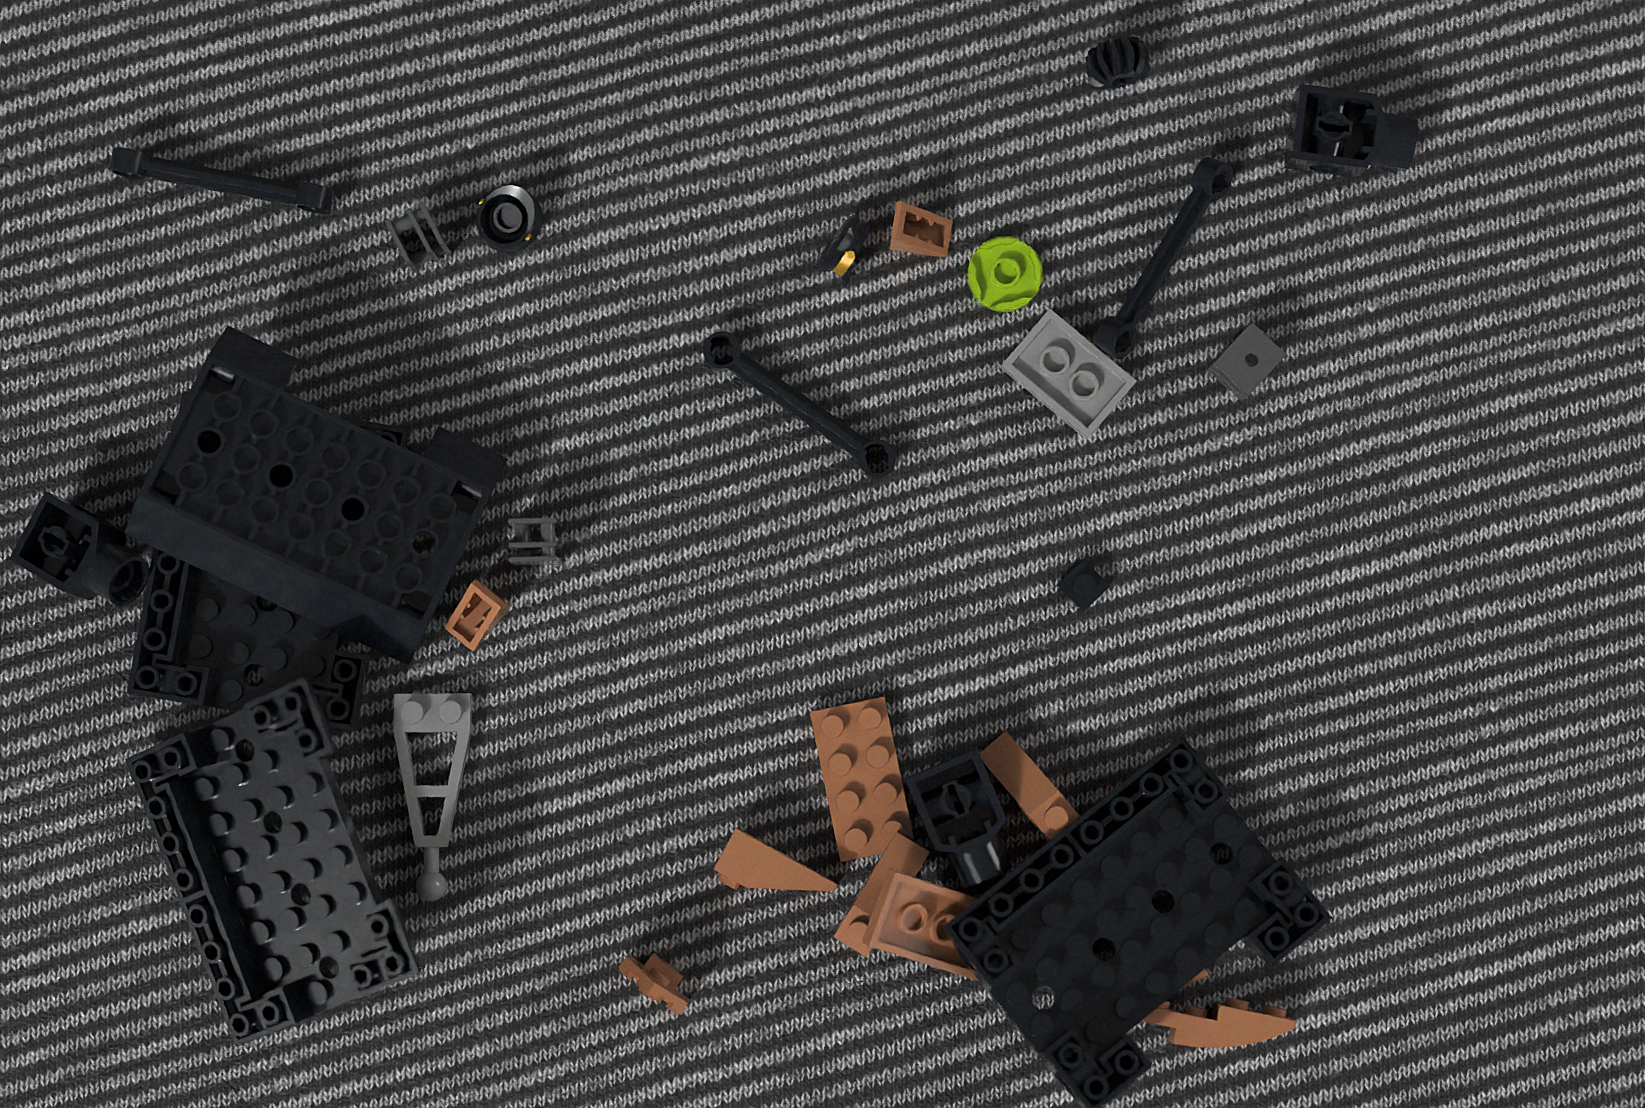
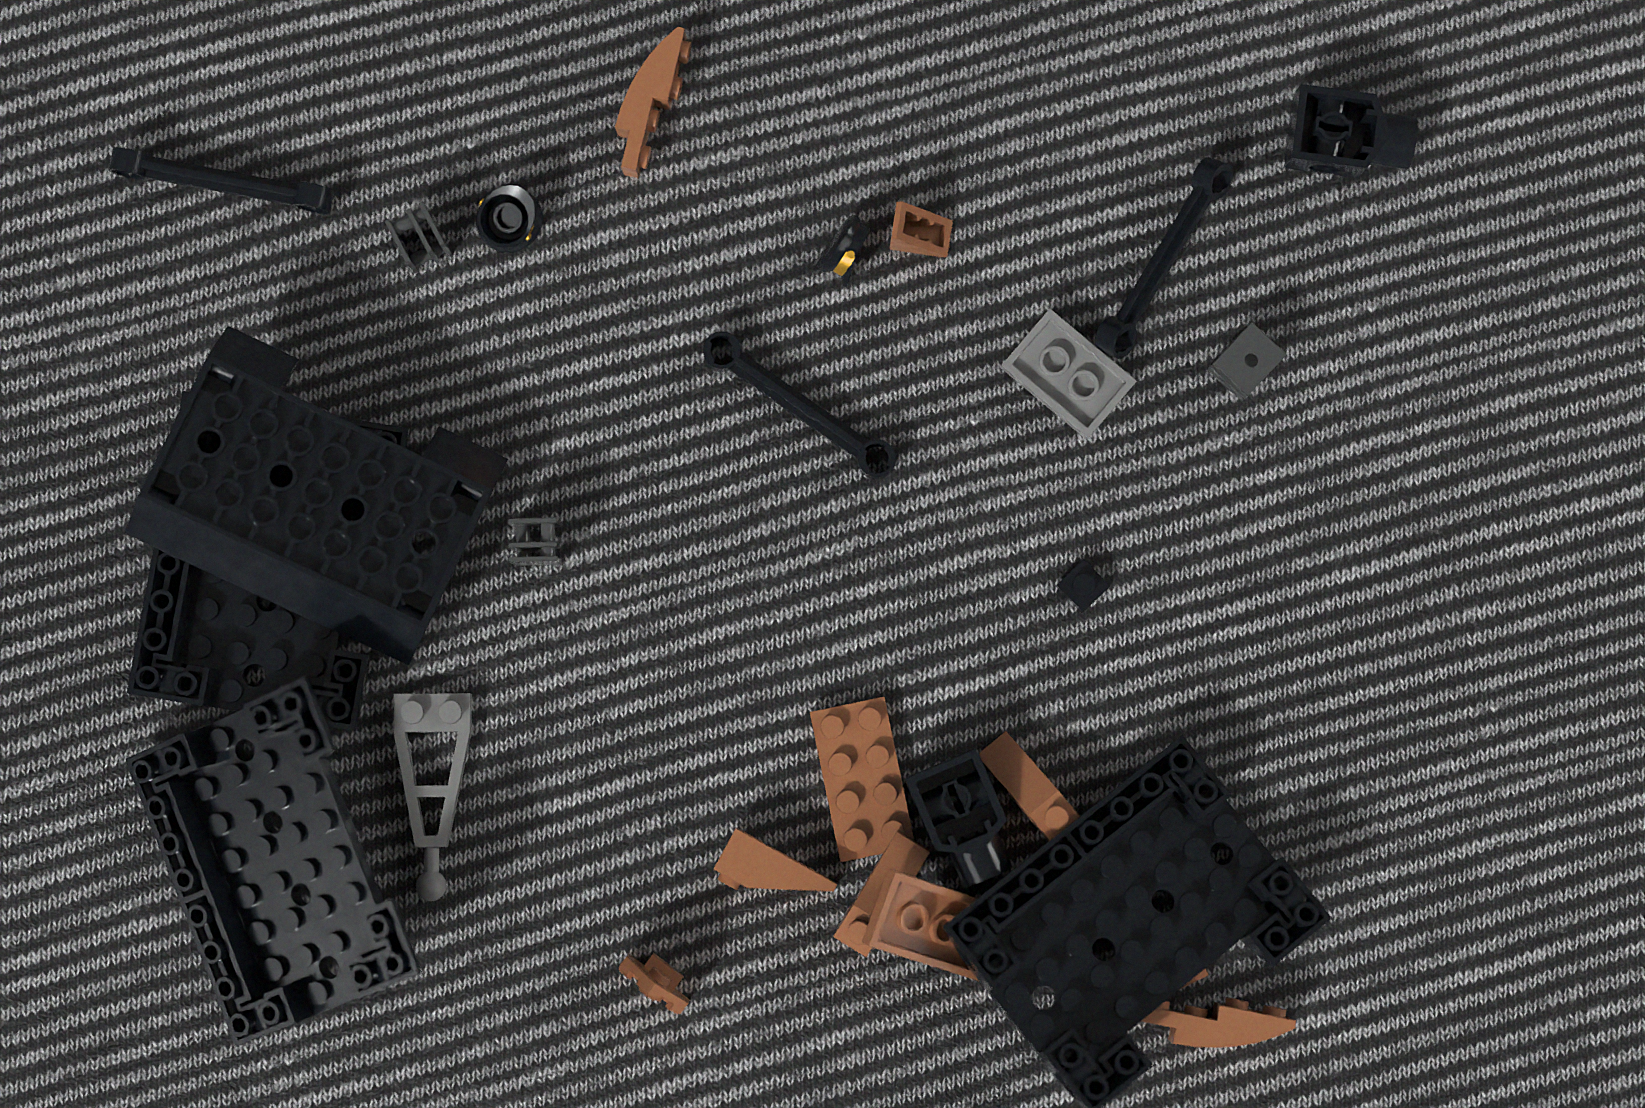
(80, 553): black brick -> none
(476, 615): nougat slope -> none
(652, 87): none -> nougat slope
(1004, 274): lime tile -> none
(1117, 63): black gear -> none

